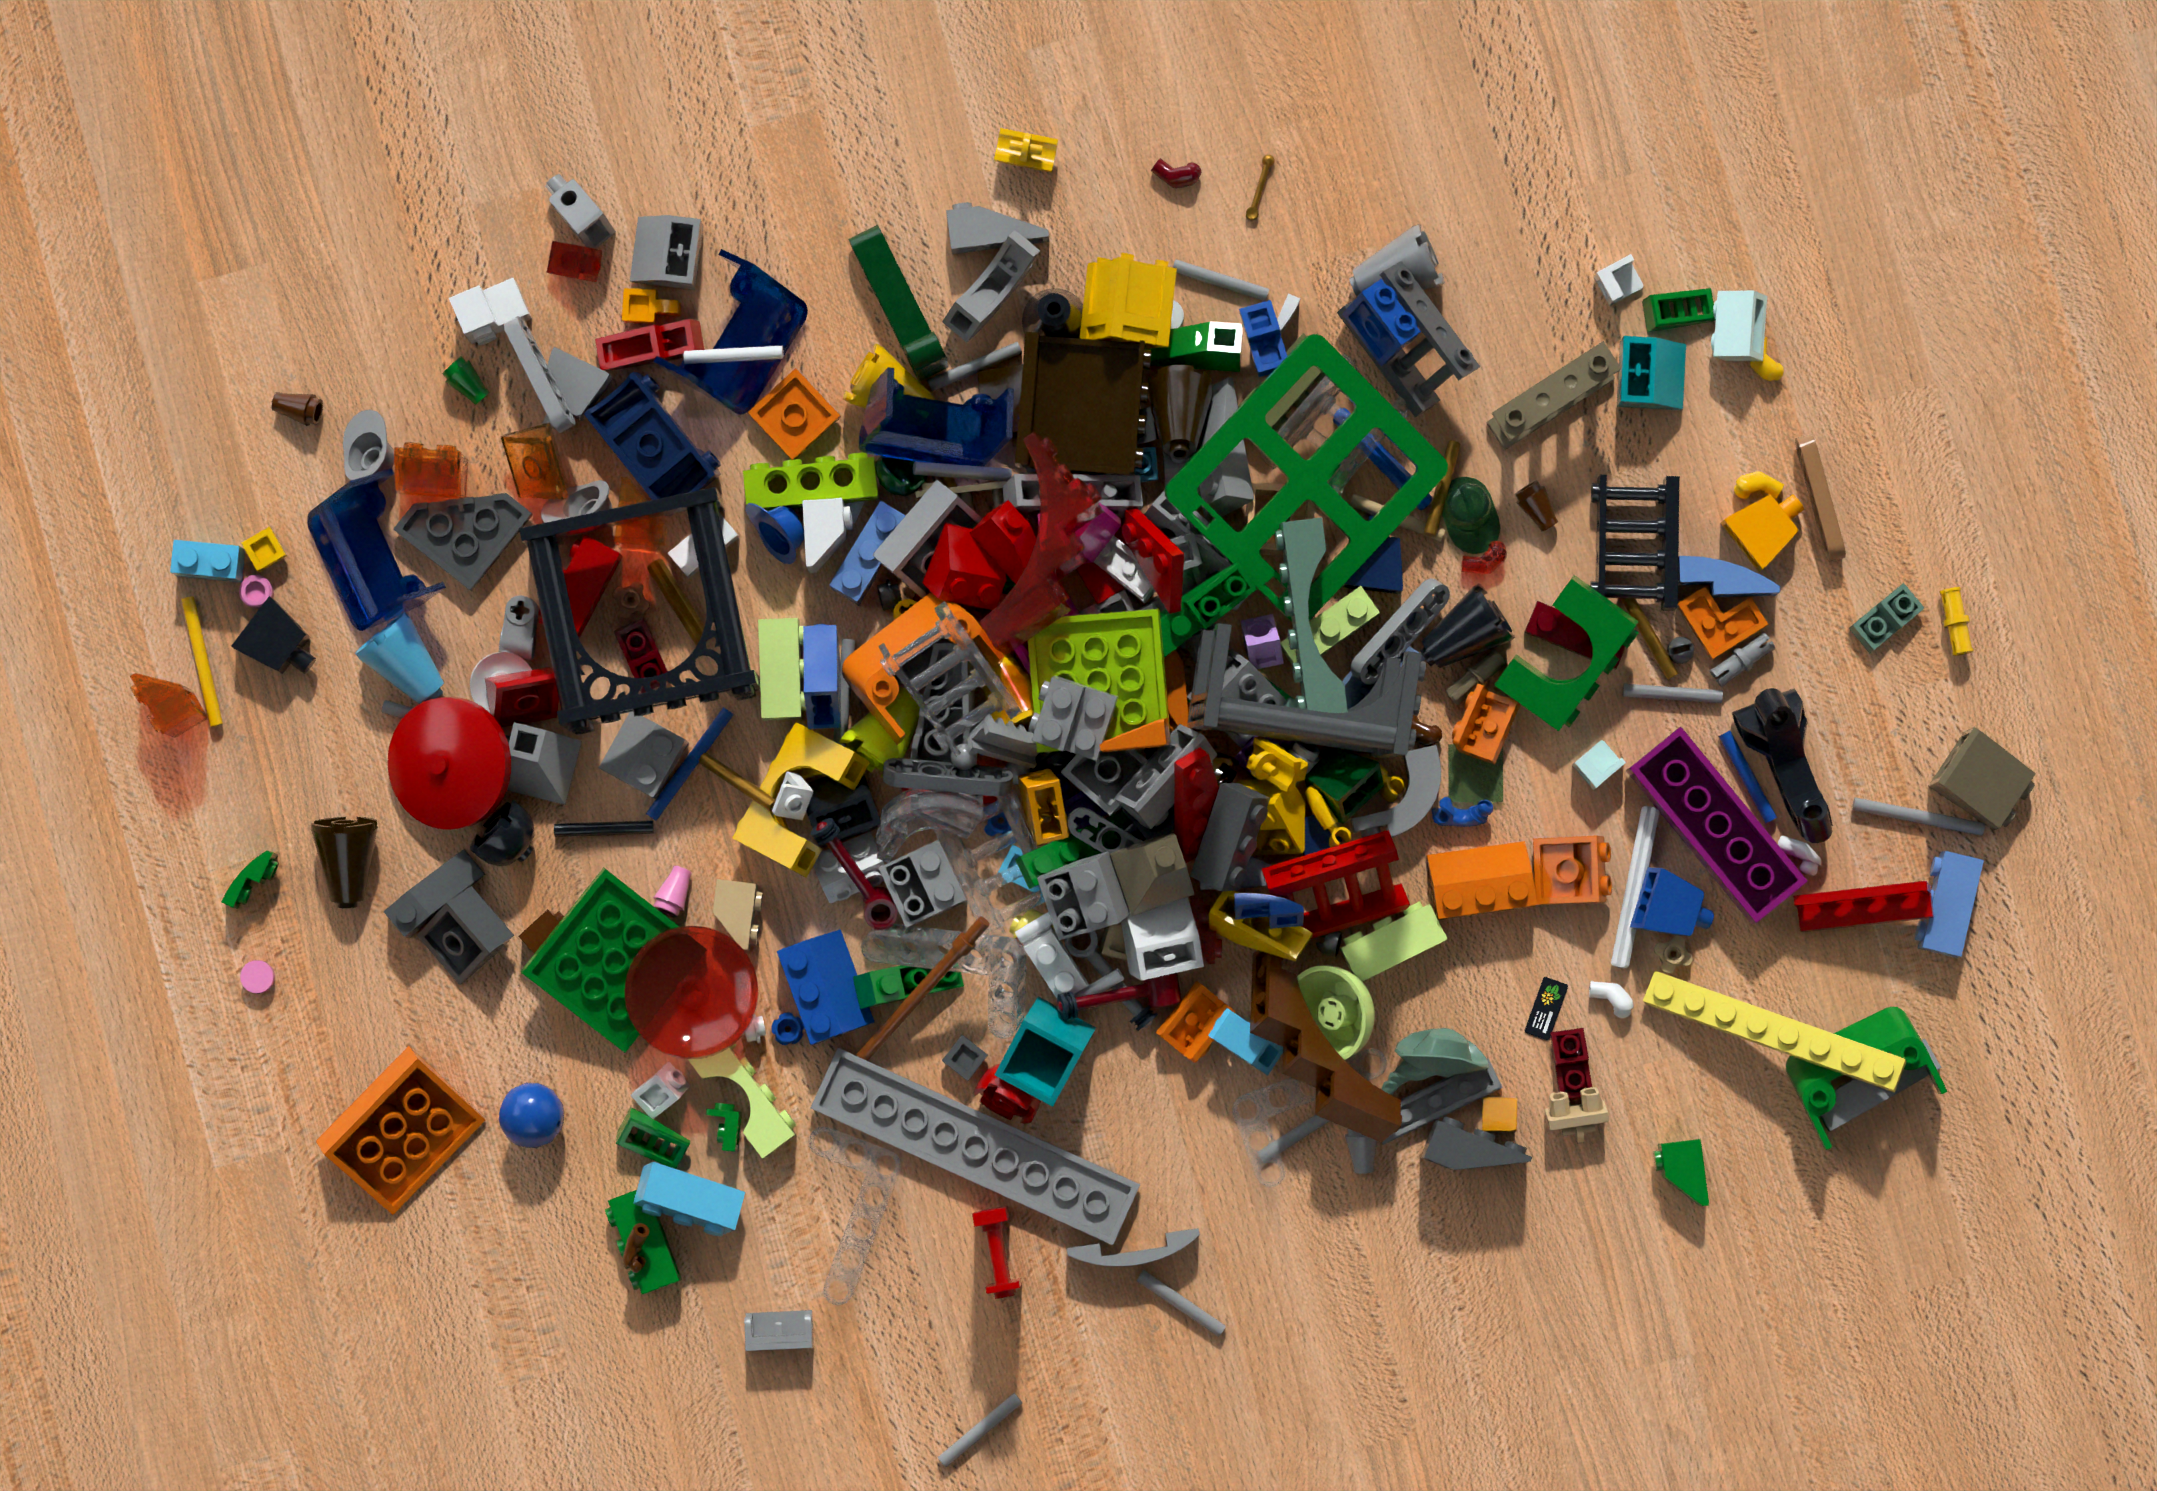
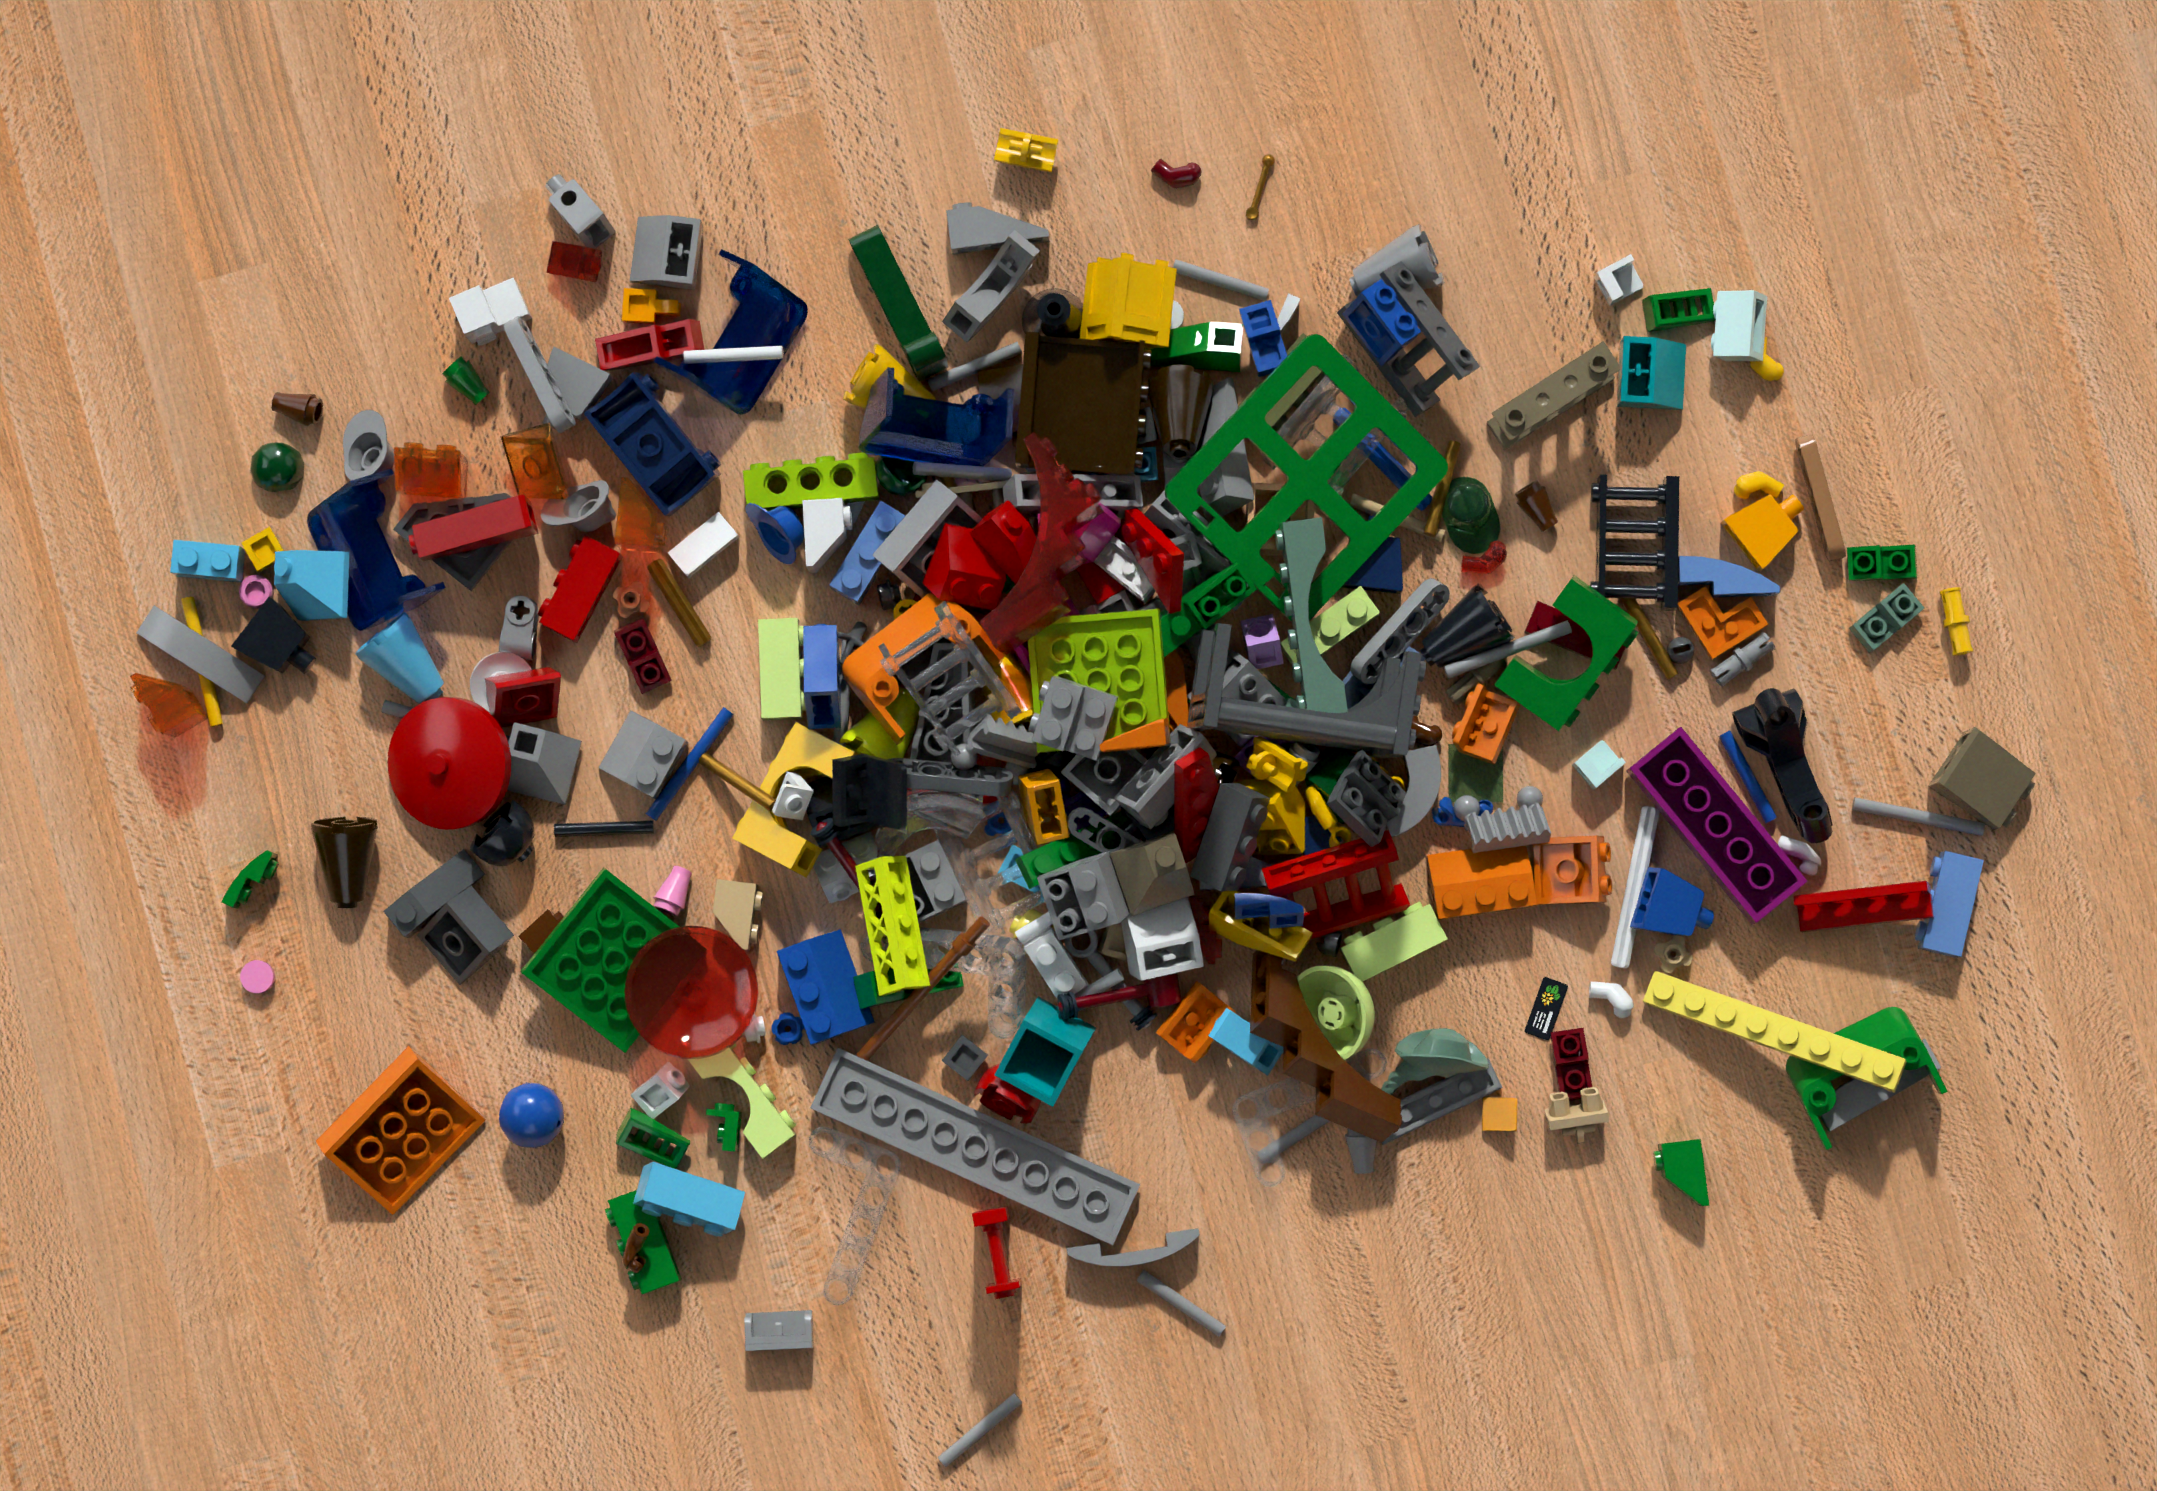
(200, 654): none -> light grey slope
(277, 467): none -> dark green hair
(313, 583): none -> medium azure slope
(474, 528): none -> red slope
(734, 675): black arch -> none
(794, 414): orange plate -> none
(852, 639): none -> dark grey bar
(869, 791): none -> black bracket
(897, 922): none -> neon yellow fence
(1366, 798): none -> dark grey slope
(1458, 1149): dark grey slope -> none
(1506, 828): none -> light grey gear
(1507, 649): none -> light grey bar
(1672, 693): light grey bar -> none
(1882, 562): none -> green slope

